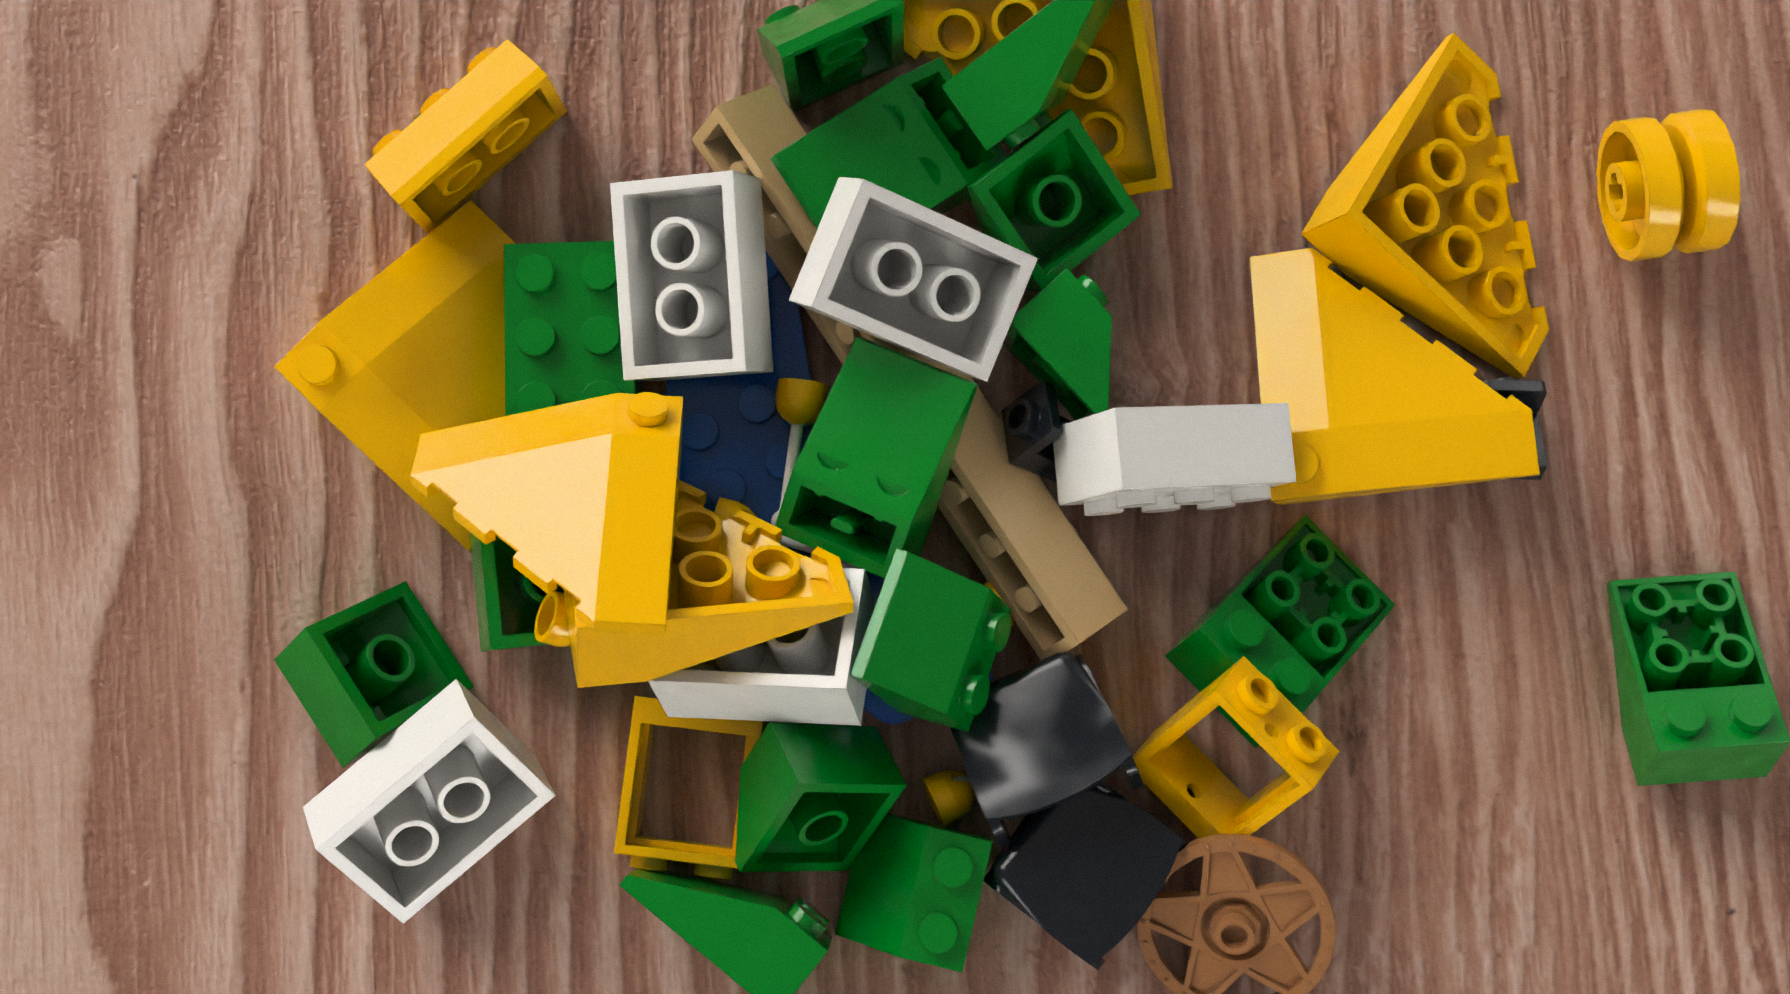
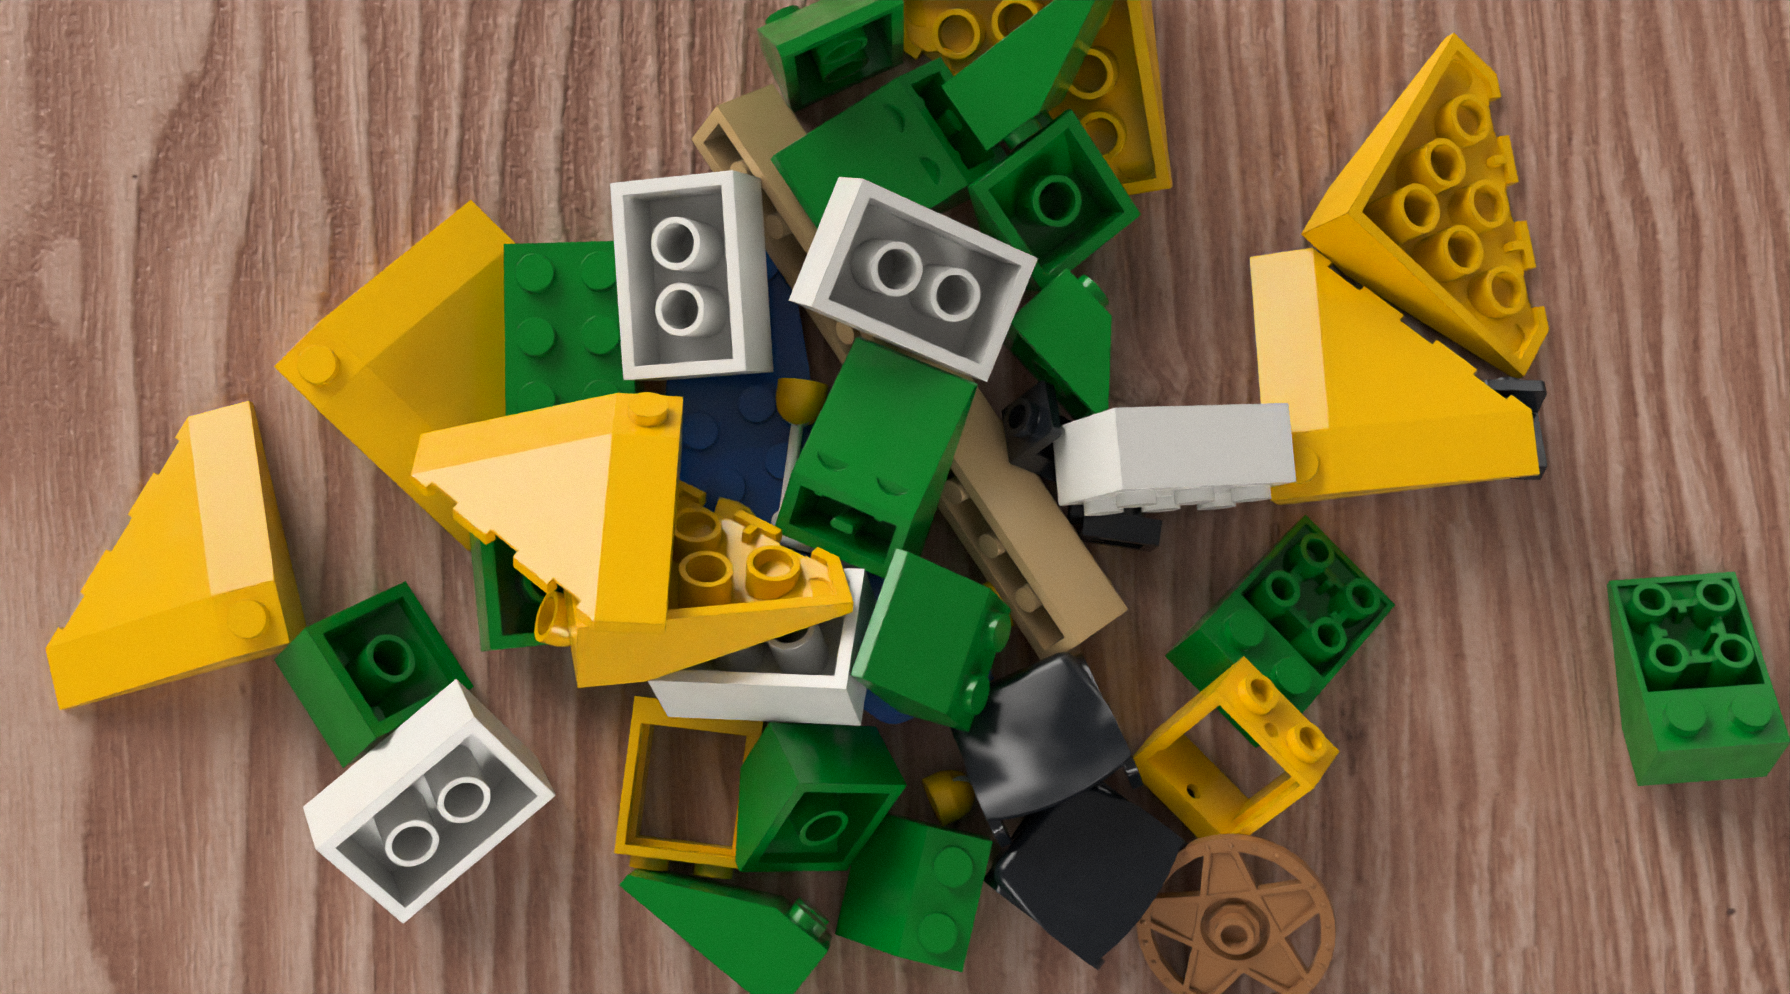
(193, 576): none -> yellow slope
(466, 134): yellow slope -> none
(1120, 530): none -> black bracket
(1668, 184): yellow wheel -> none

